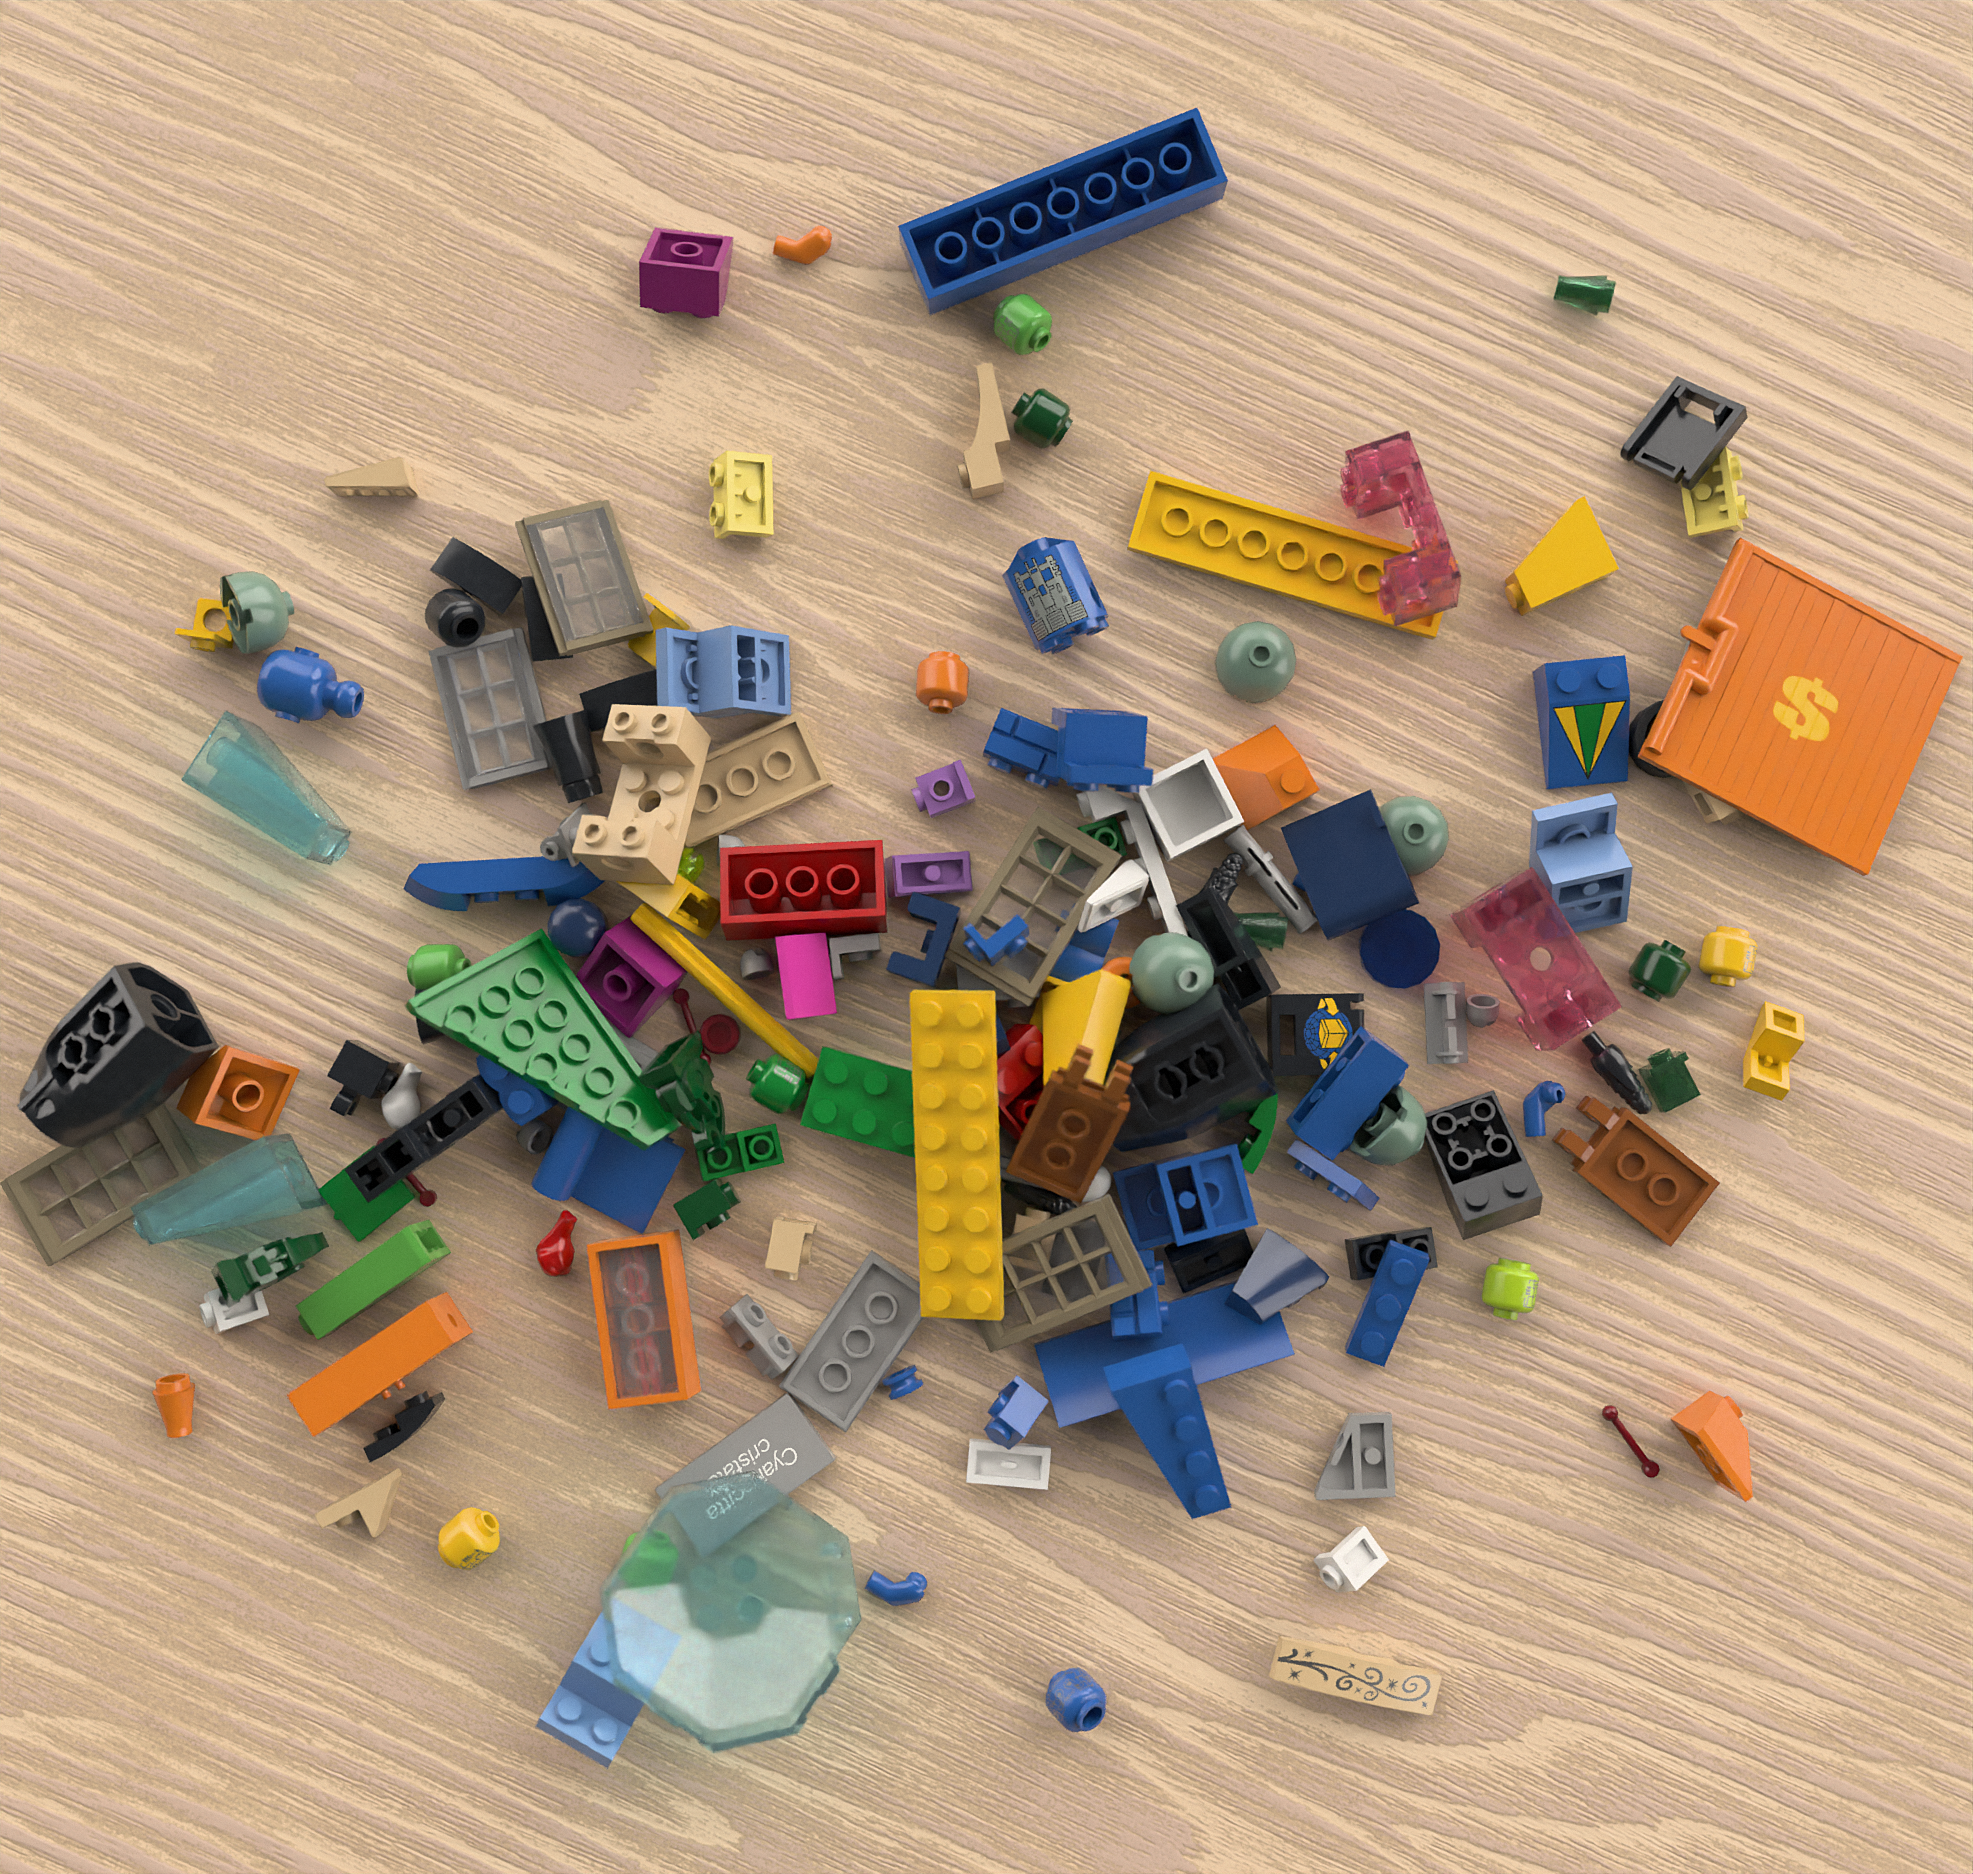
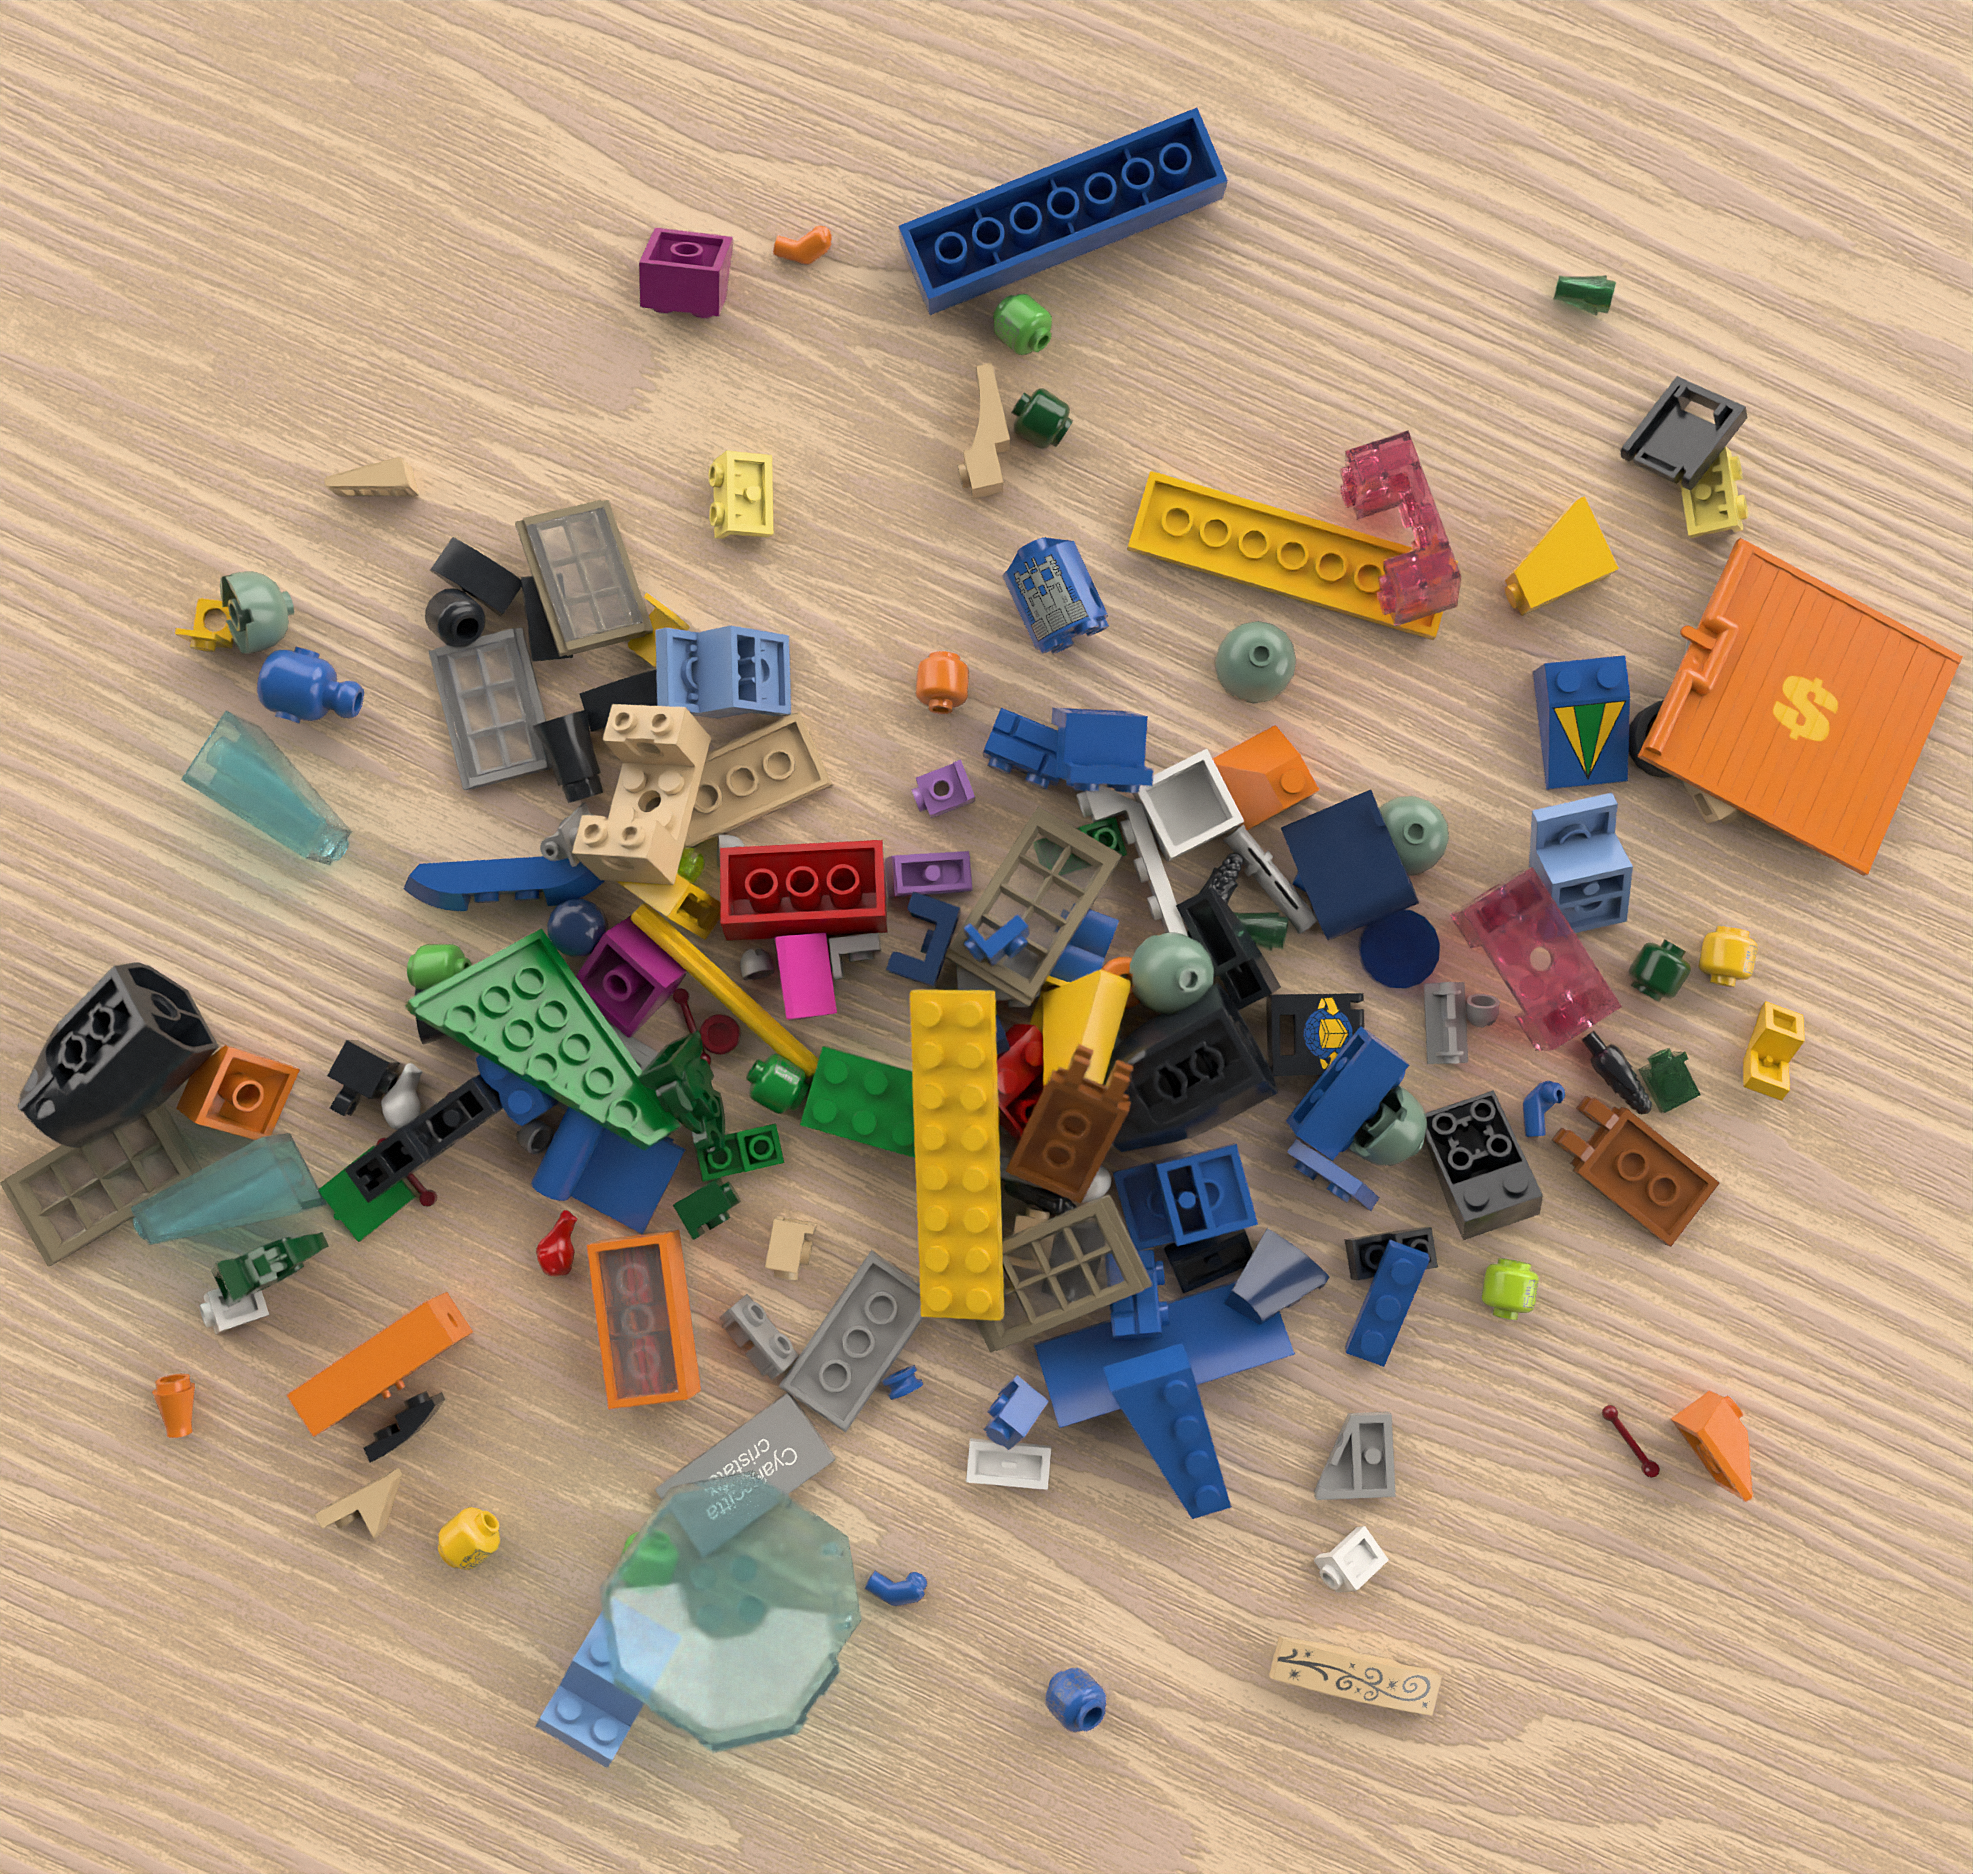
(372, 1279): bright green slope -> none
(1115, 896): white slope -> none
(1263, 1119): green slope -> none

